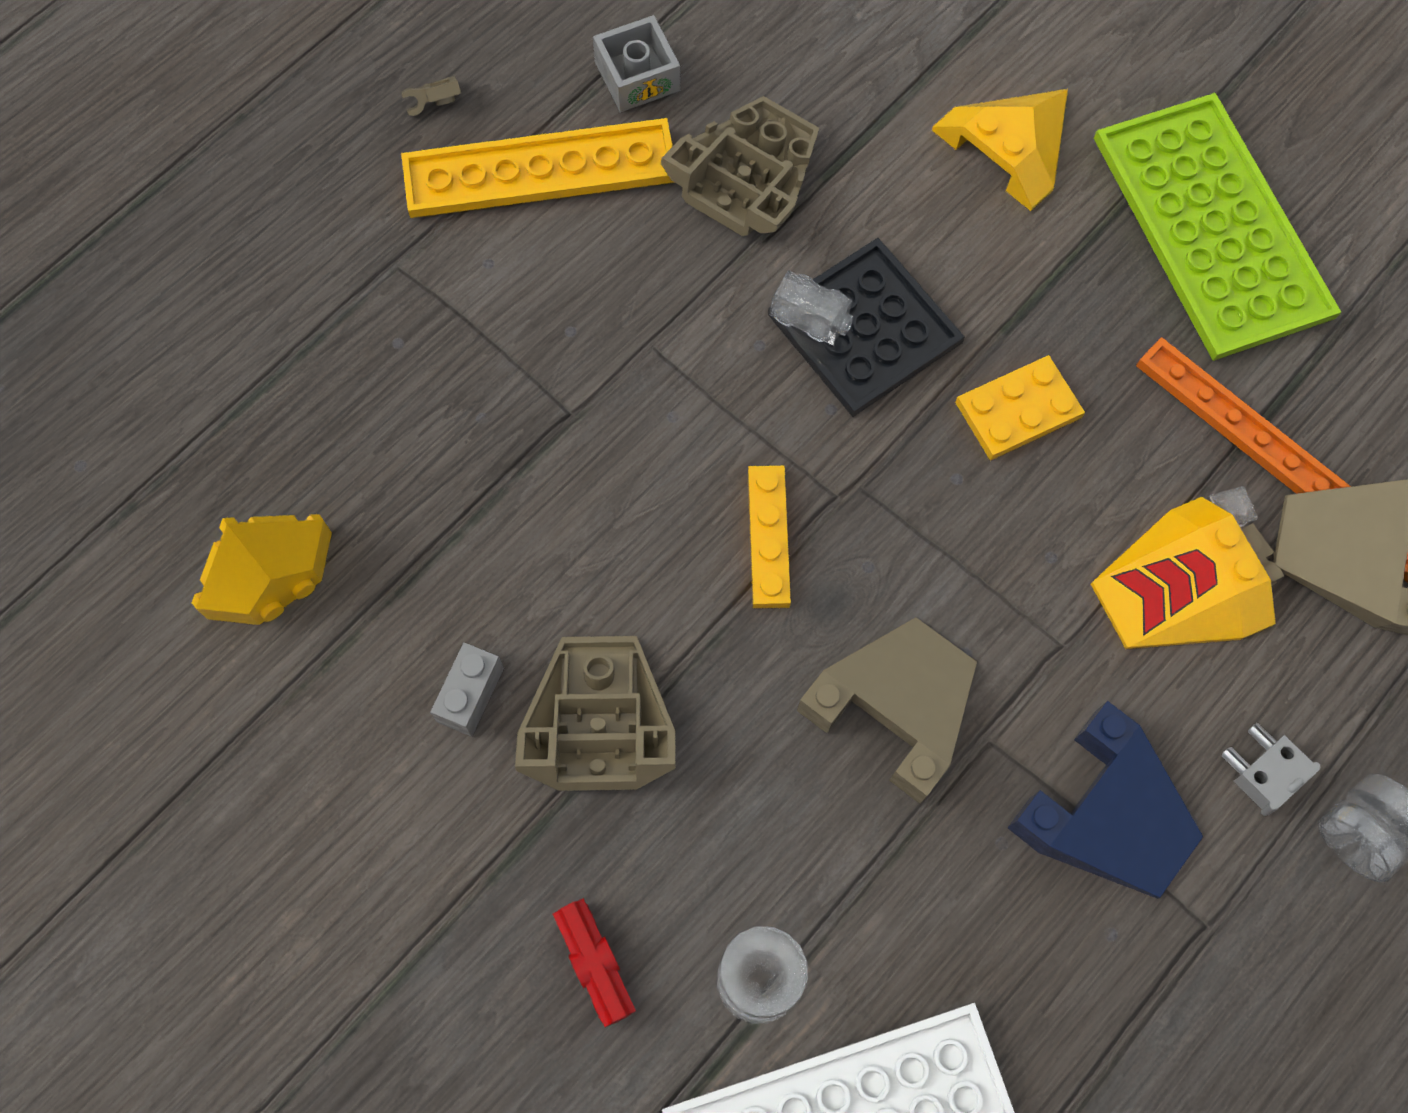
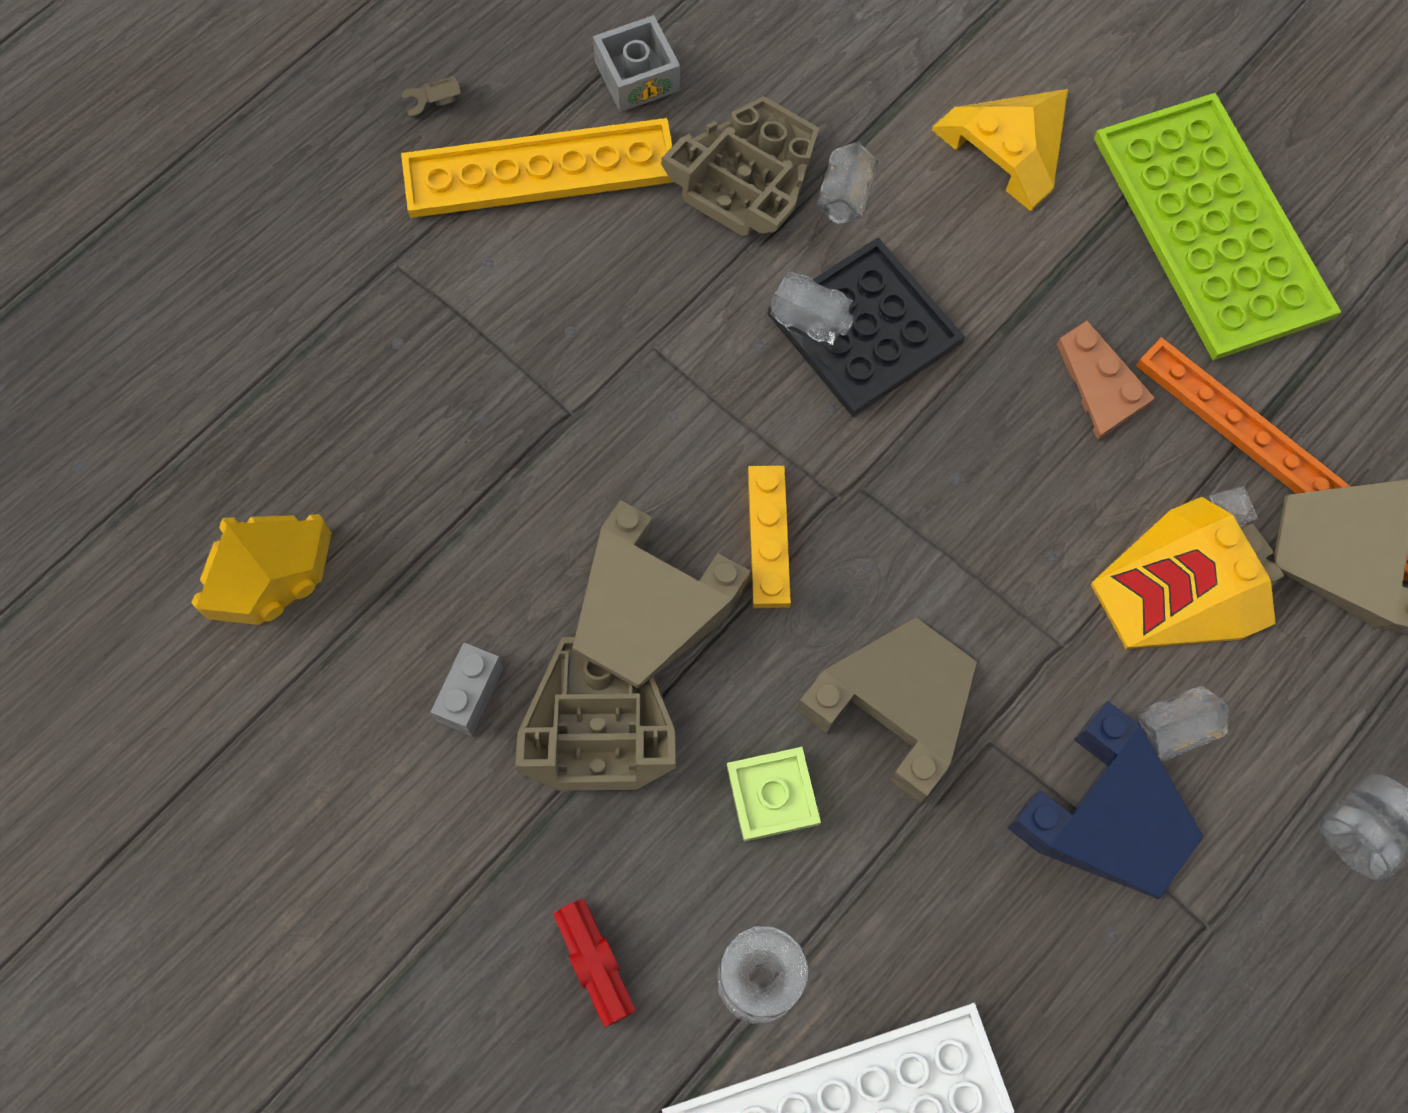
(644, 610): none -> dark tan wedge
(773, 794): none -> yellowish green plate
(847, 183): none -> clear brick
(1019, 407): yellow plate -> none
(1105, 382): none -> nougat wing
(1184, 722): none -> clear brick
(1276, 776): light grey piece -> none

